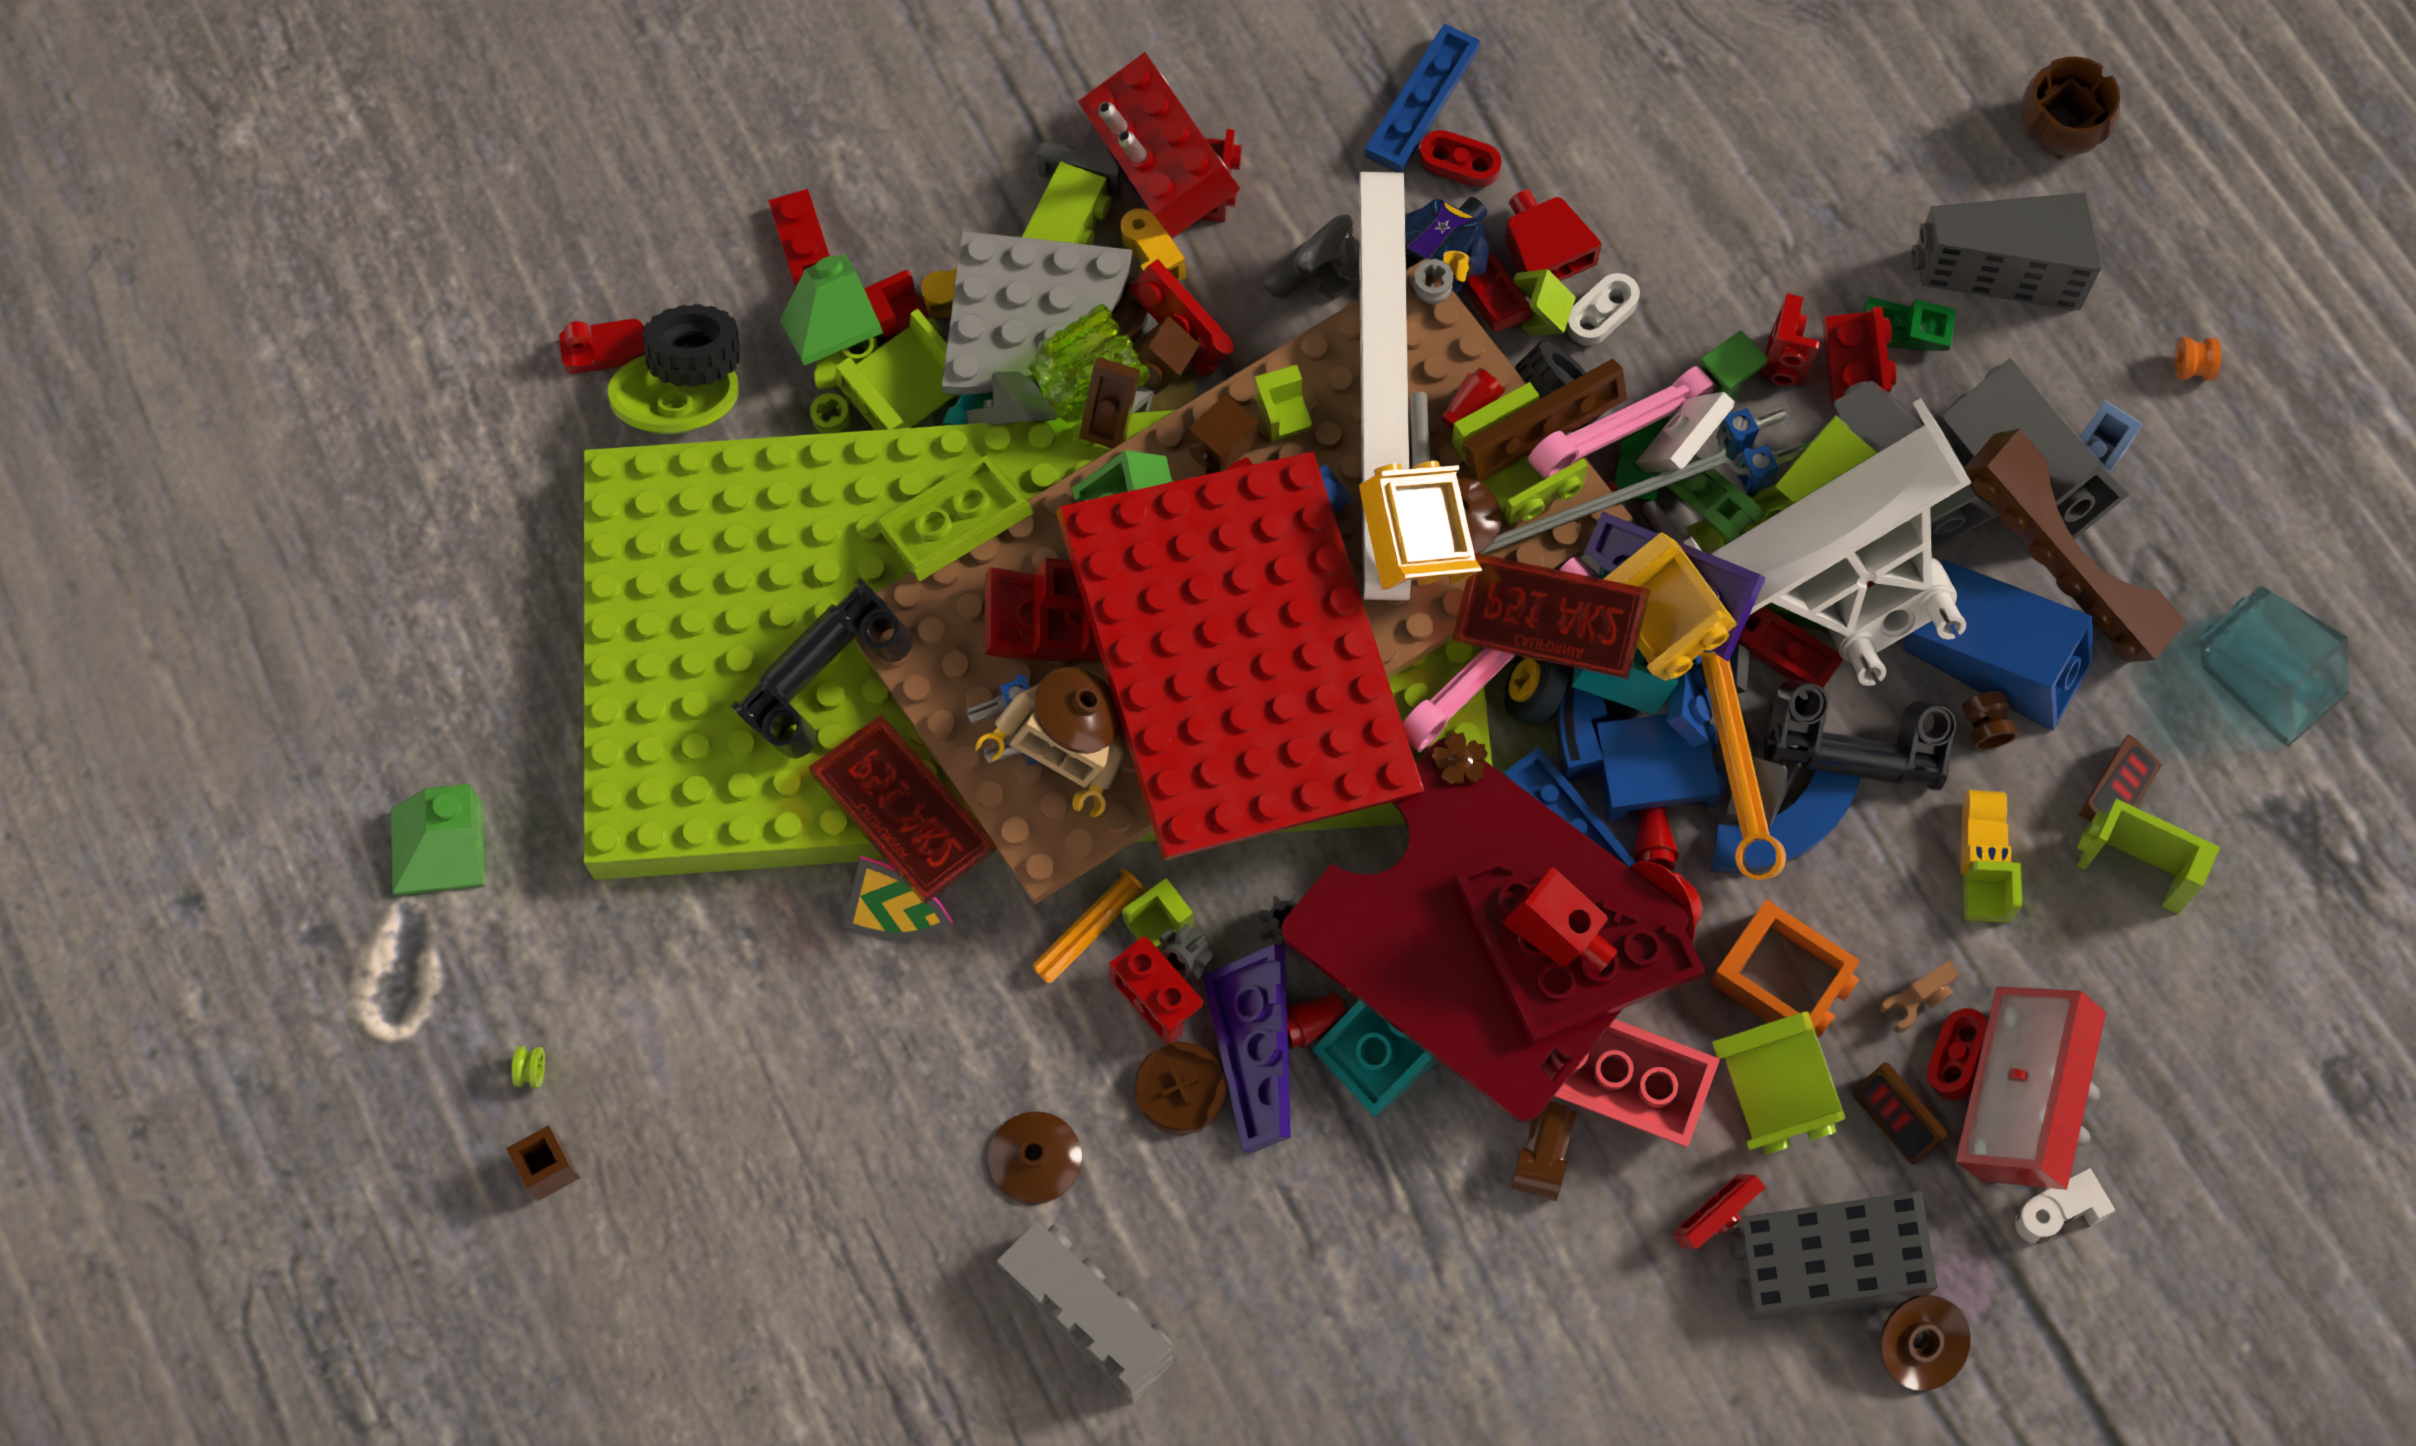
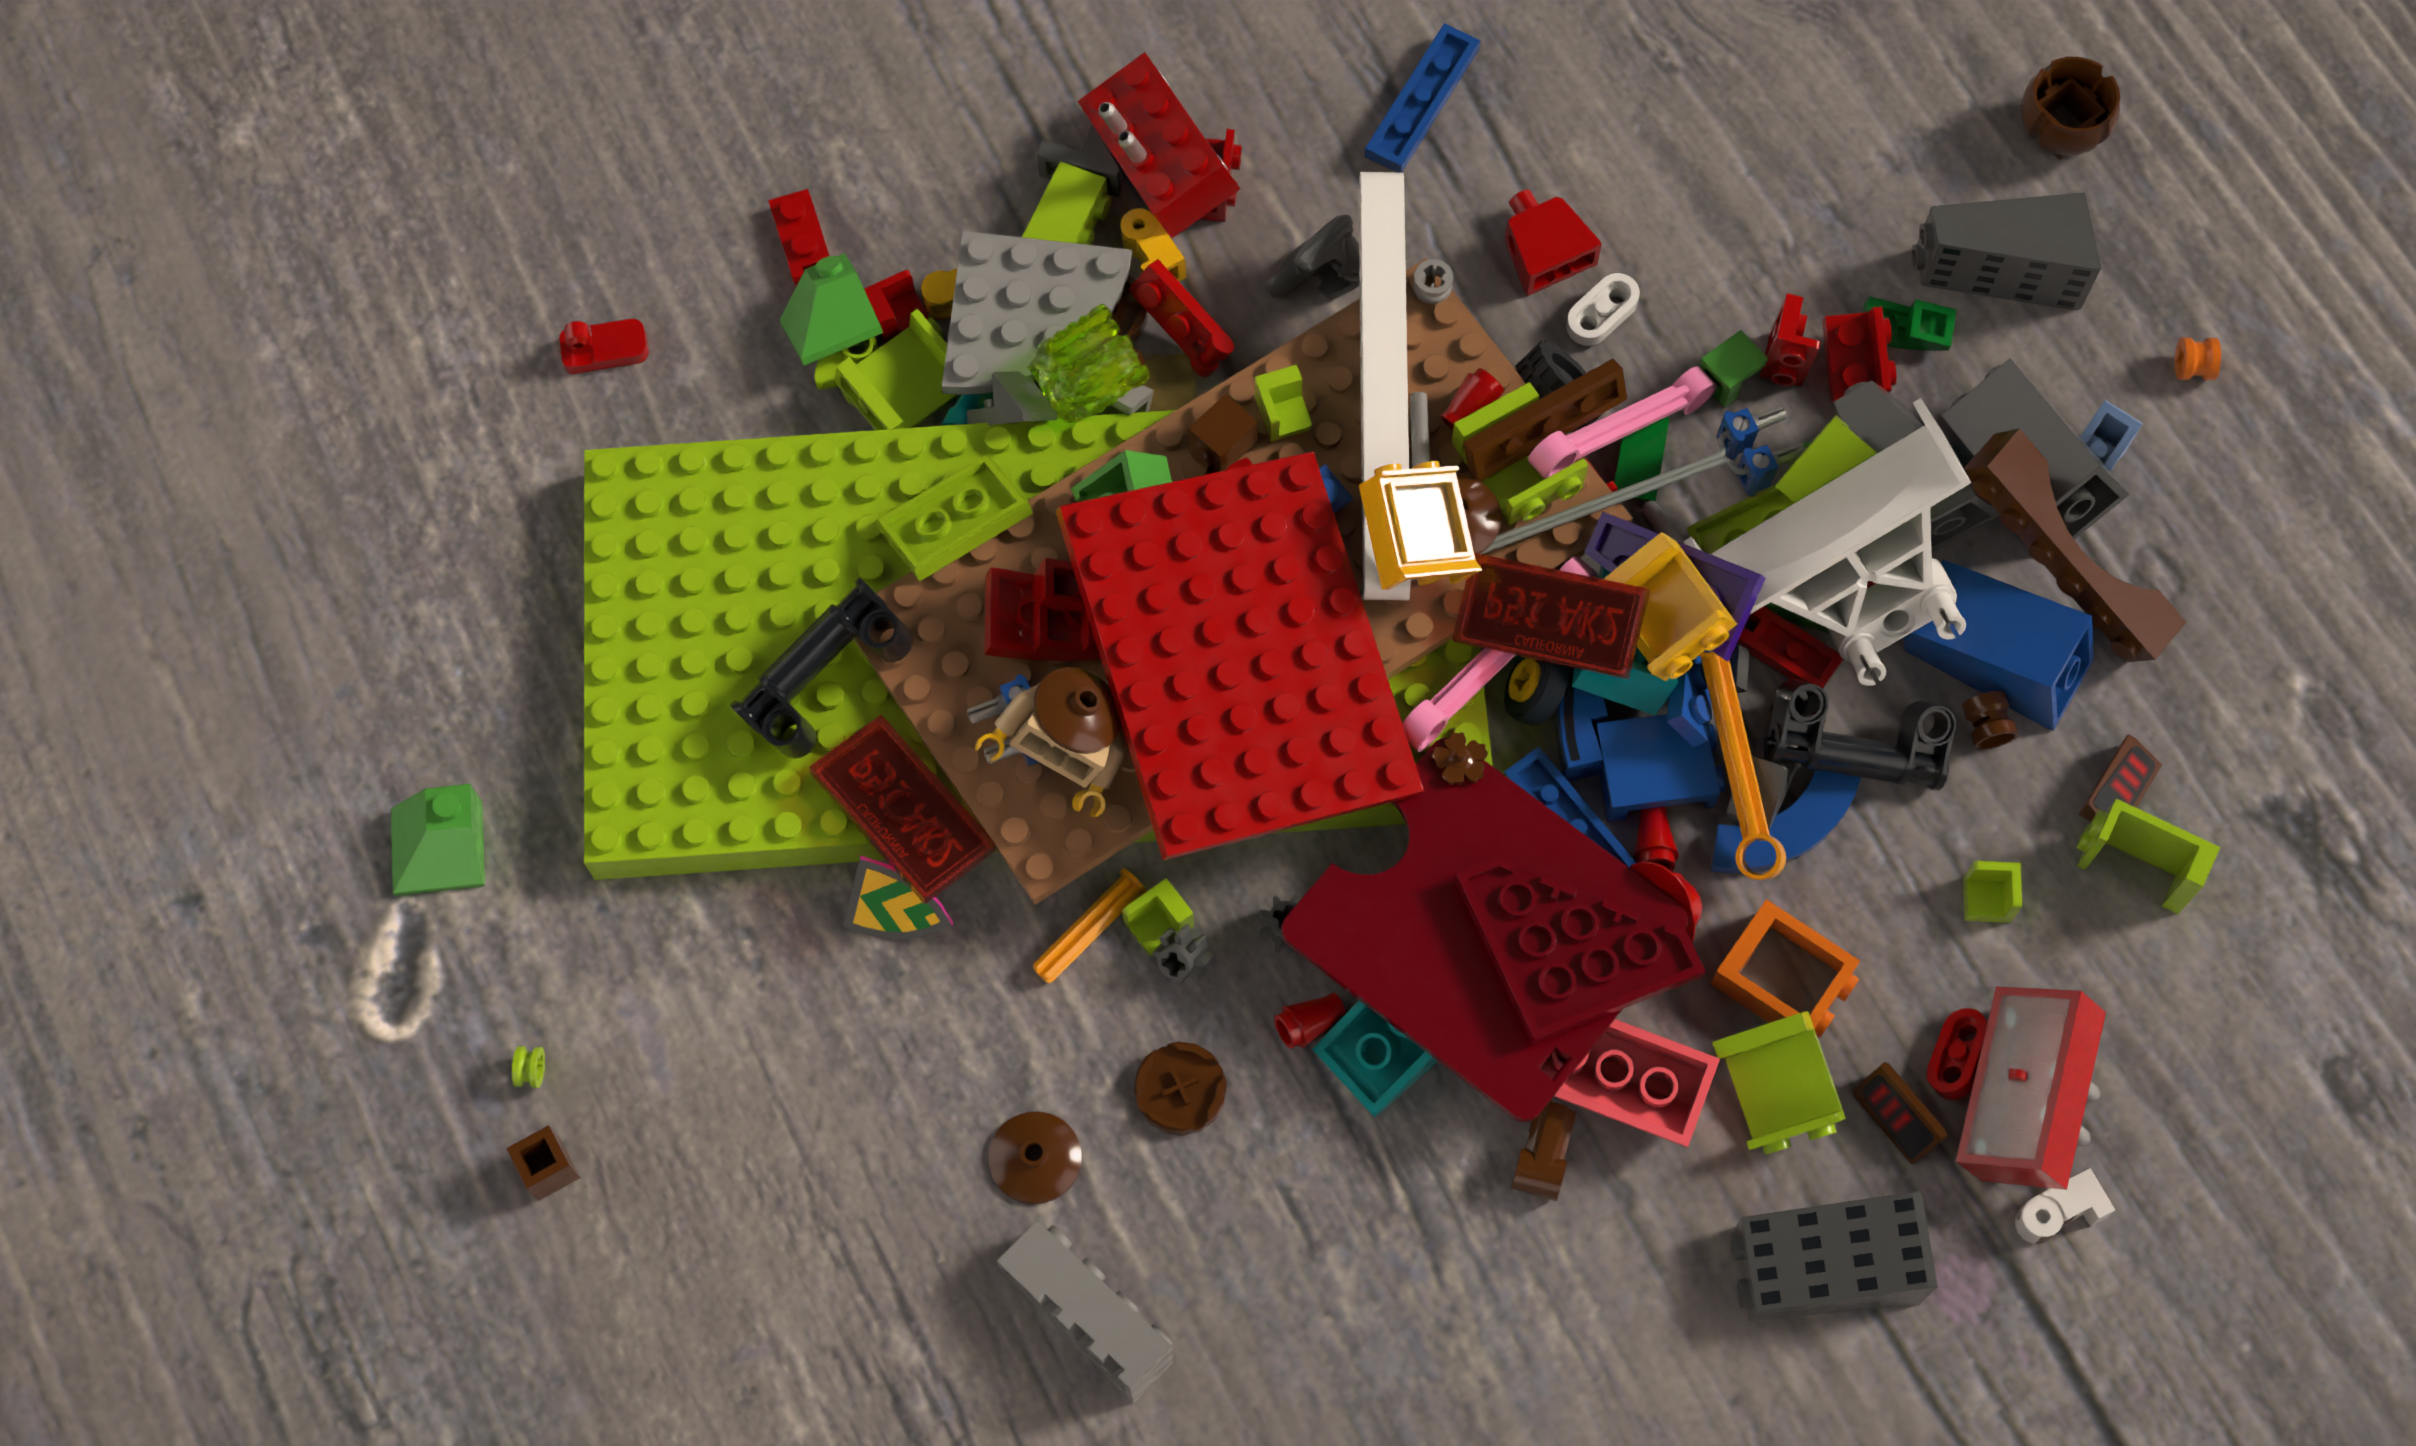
(667, 408): lime dish -> none
(697, 364): black tyre -> none
(824, 404): lime bush -> none
(1109, 403): reddish brown plate -> none
(1154, 989): red bracket -> none
(1165, 353): reddish brown brick -> none
(1252, 1037): dark purple wing -> none
(1449, 236): torso -> none
(1462, 156): red plate -> none
(1497, 296): red plate -> none
(1549, 302): lime panel -> none
(1561, 922): red torso -> none
(1685, 432): white plate -> none
(1713, 499): bright green plate -> none
(1718, 1212): red plate -> none
(1930, 990): medium nougat plate -> none
(1939, 1353): reddish brown dish -> none
(1984, 828): yellow leg -> none
(2277, 663): clear light blue slope -> none

